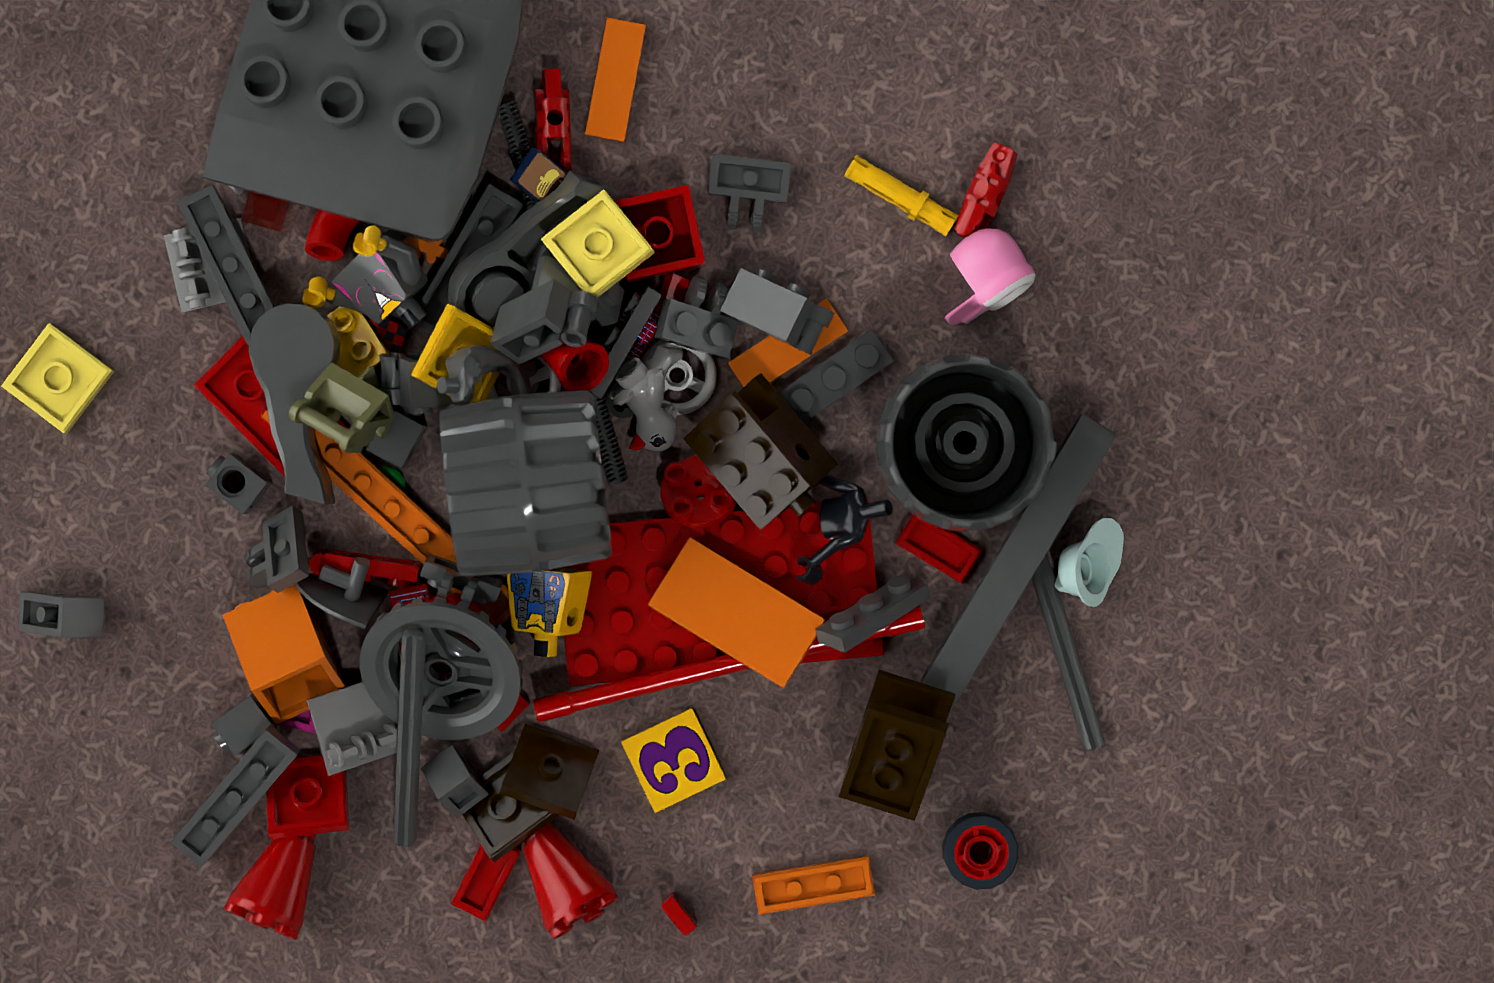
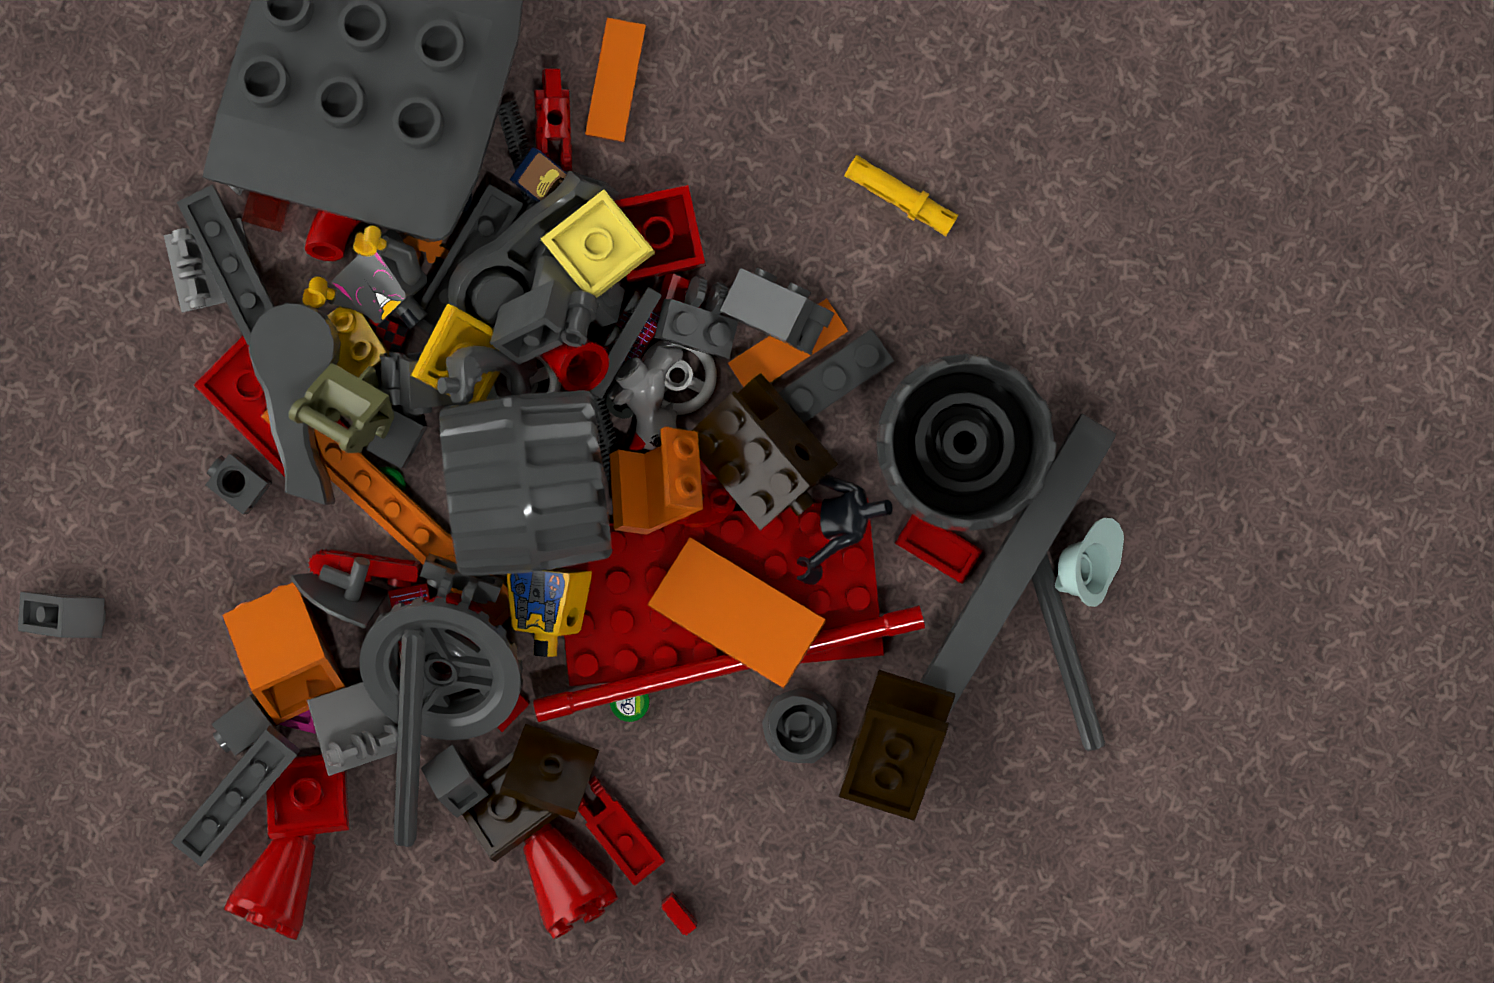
(57, 378): light yellow tile -> none
(282, 554): dark grey hinge -> none
(484, 882): red tile -> none
(621, 835): none -> red hinge
(632, 708): none -> tile
(657, 485): none -> orange panel
(673, 760): tile -> none
(750, 180): dark grey hinge -> none
(806, 733): none -> dark grey hat
(813, 885): orange tile -> none
(872, 613): dark grey plate -> none
(986, 190): red hinge -> none
(993, 869): wheel -> none
(994, 271): bright pink piece -> none

